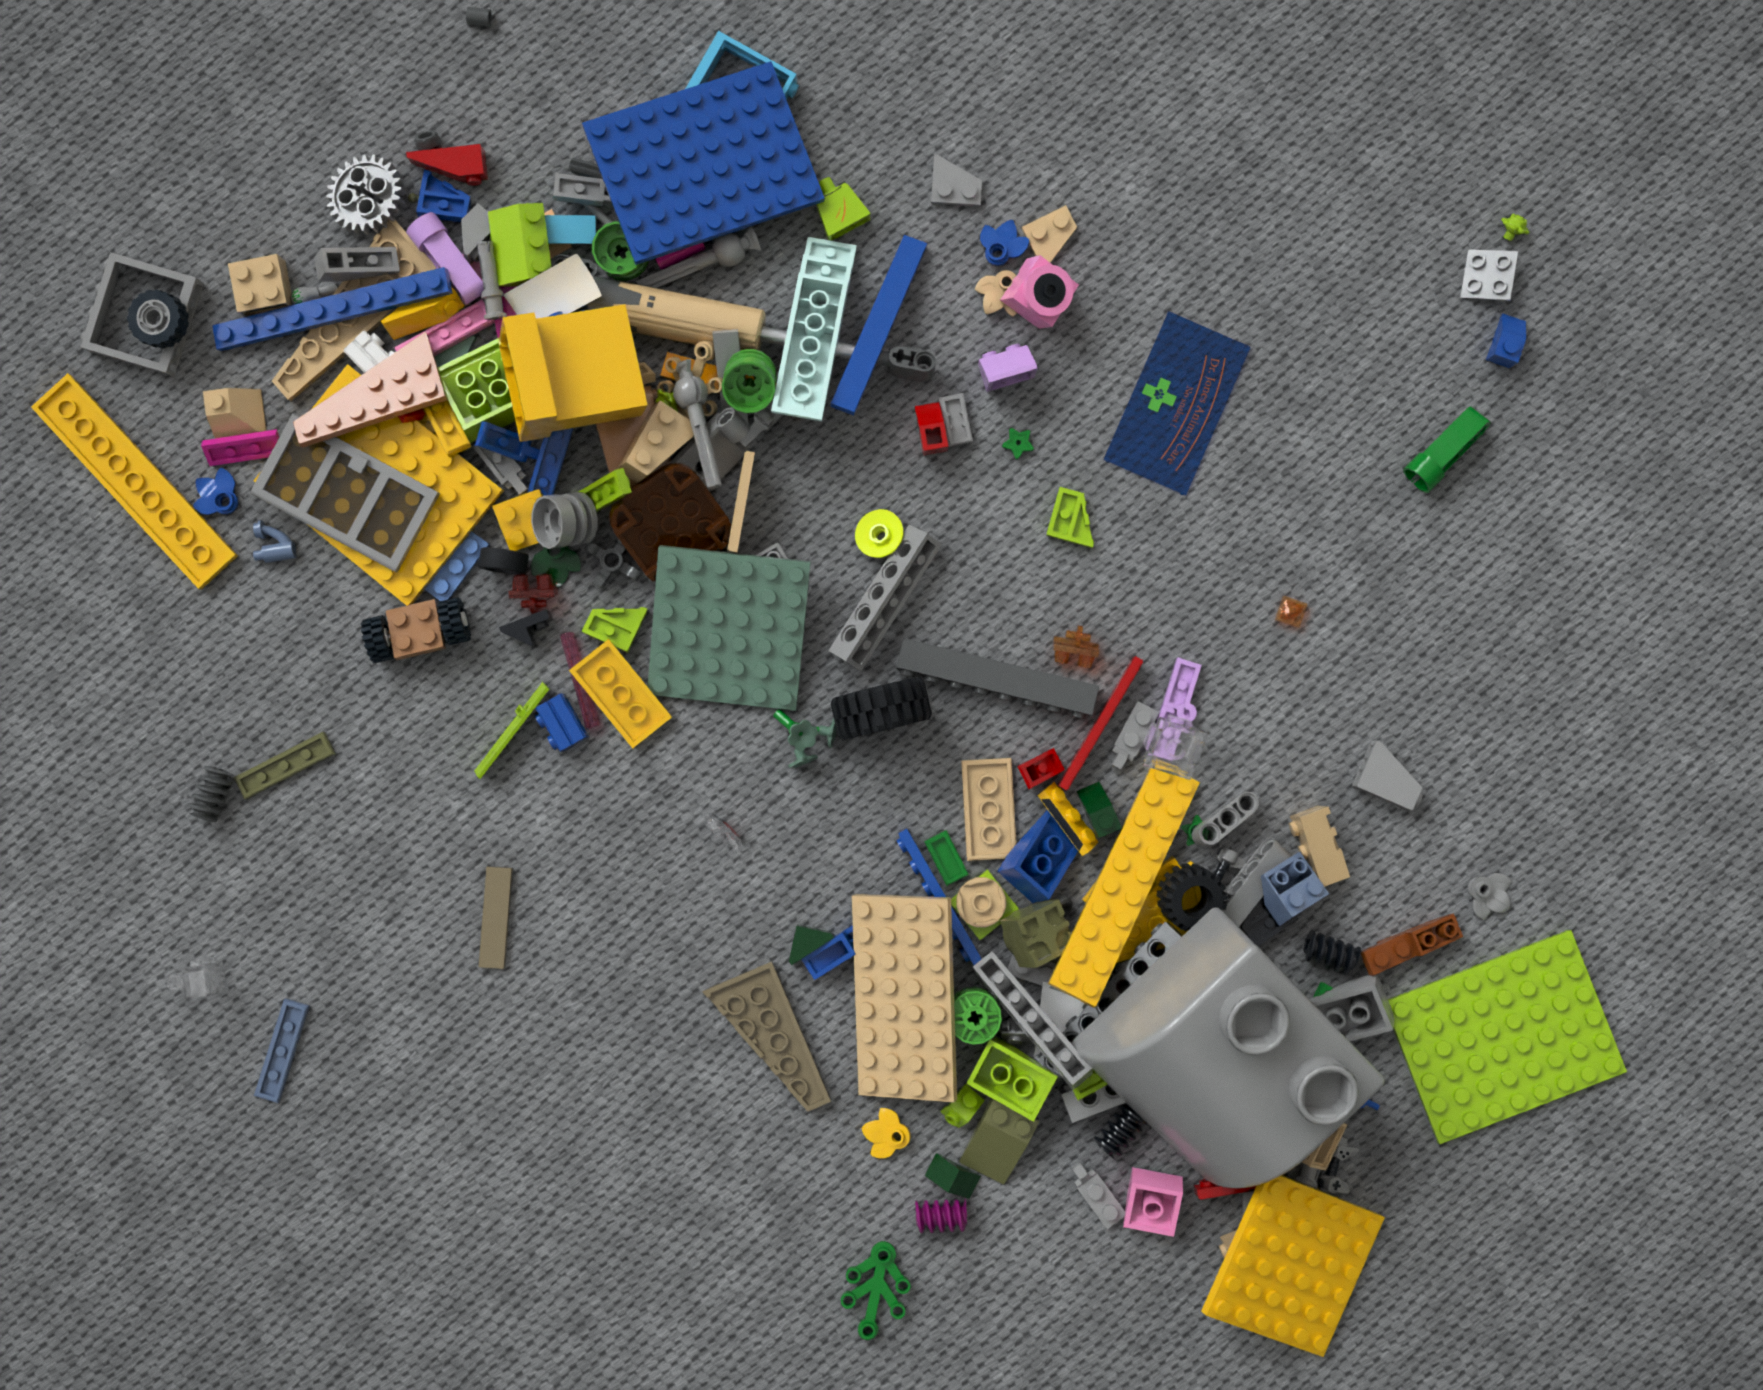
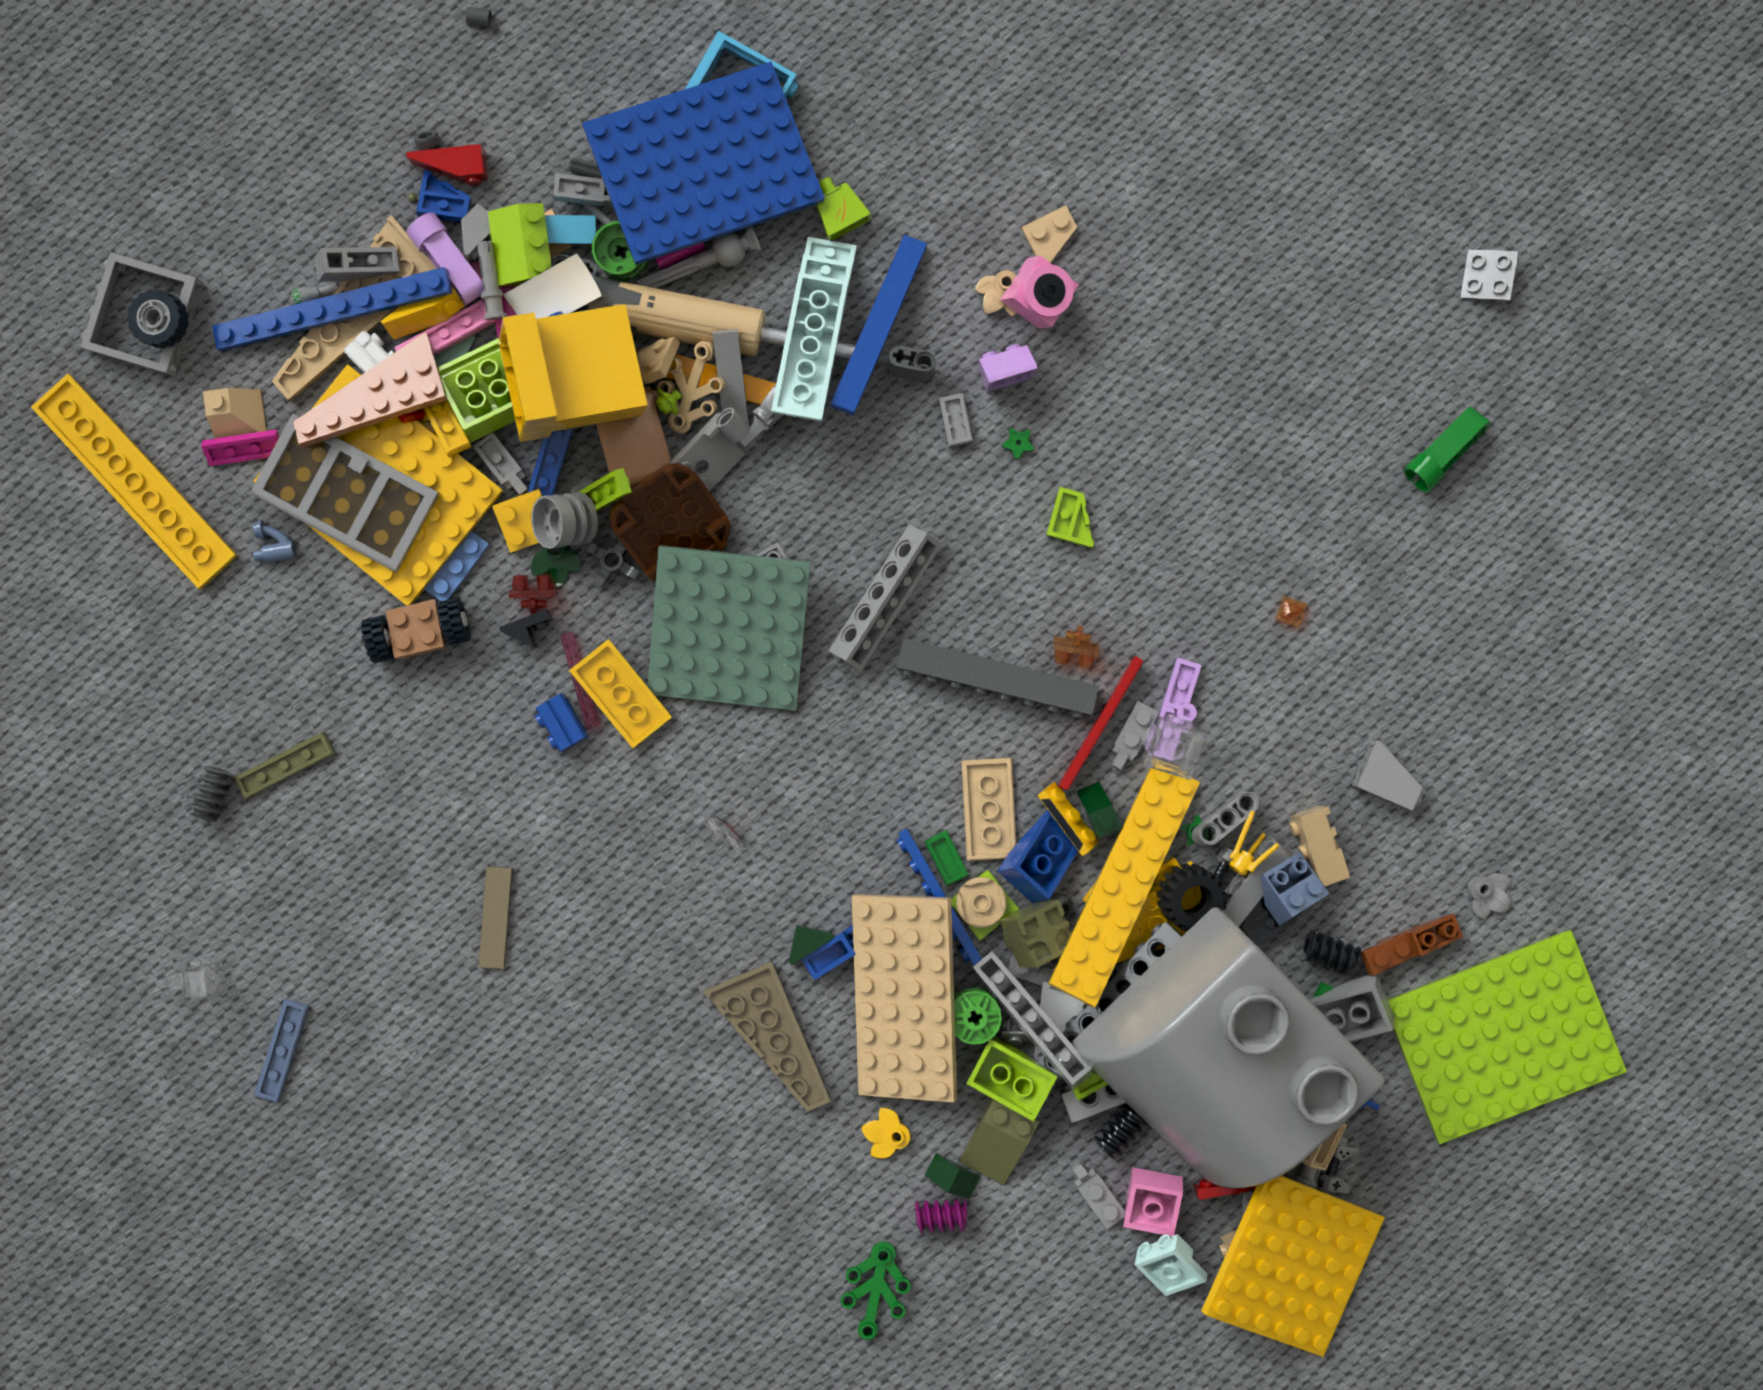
(214, 491): blue plate -> none
(260, 284): tan piece -> none
(355, 214): light grey gear -> none
(503, 561): black tyre -> none
(505, 443): blue hinge -> none
(522, 714): lime piece -> none
(617, 624): lime wing -> none
(656, 440): tan wedge -> none
(657, 358): none -> tan wing
(691, 394): light grey piece -> none
(740, 502): tan tile -> none
(749, 394): bright green wheel -> none
(803, 736): sand green plant -> none
(871, 526): neon yellow dish -> none
(881, 708): black tyre -> none
(931, 428): red slope -> none
(954, 185): light grey wing -> none
(964, 1108): lime bracket -> none
(1003, 240): blue plate -> none
(1040, 768): red slope -> none
(1169, 1264): none -> light aqua plate
(1177, 403): clear blue piece -> none
(1243, 861): none -> yellow plant
(1507, 341): blue slope -> none
(1515, 226): lime plant -> none

